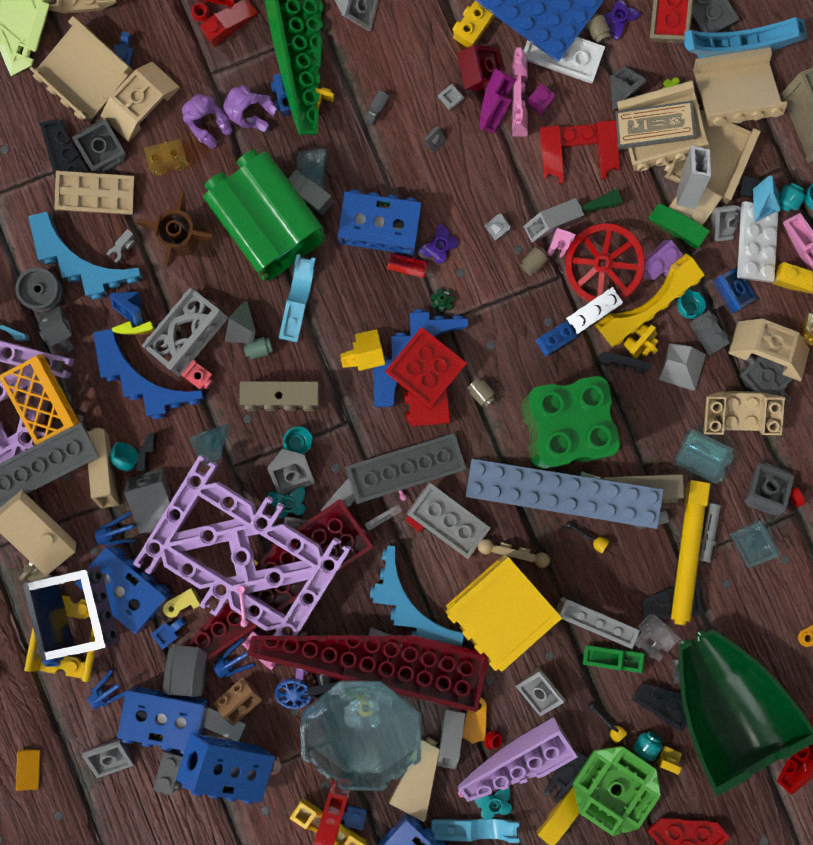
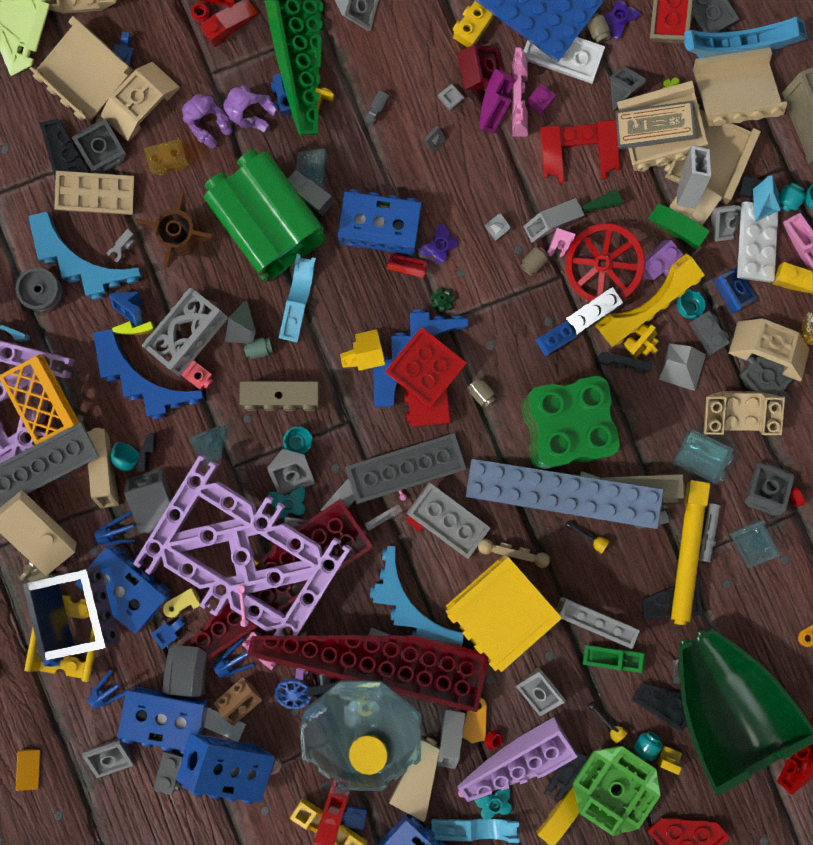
(56, 329): dark grey brick -> none
(368, 754): none -> yellow tile
(658, 632): clear plate -> none

